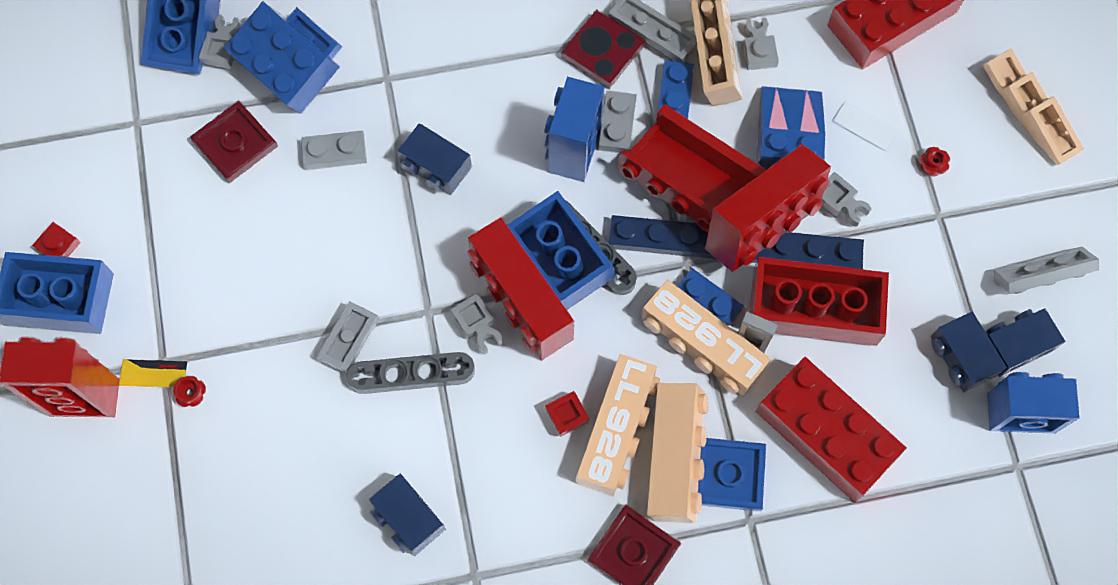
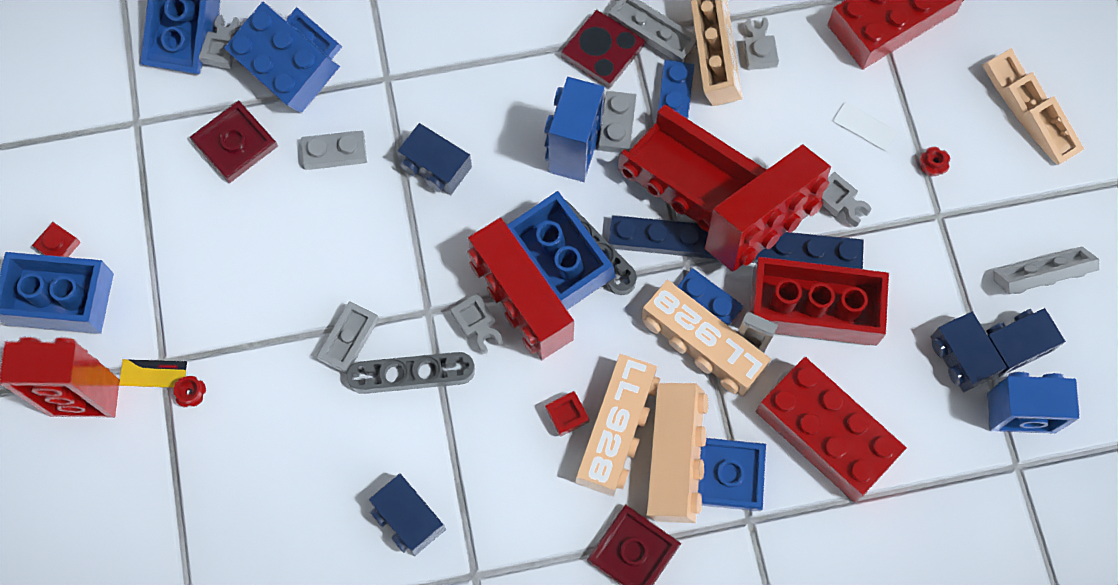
(788, 121): blue slope -> none

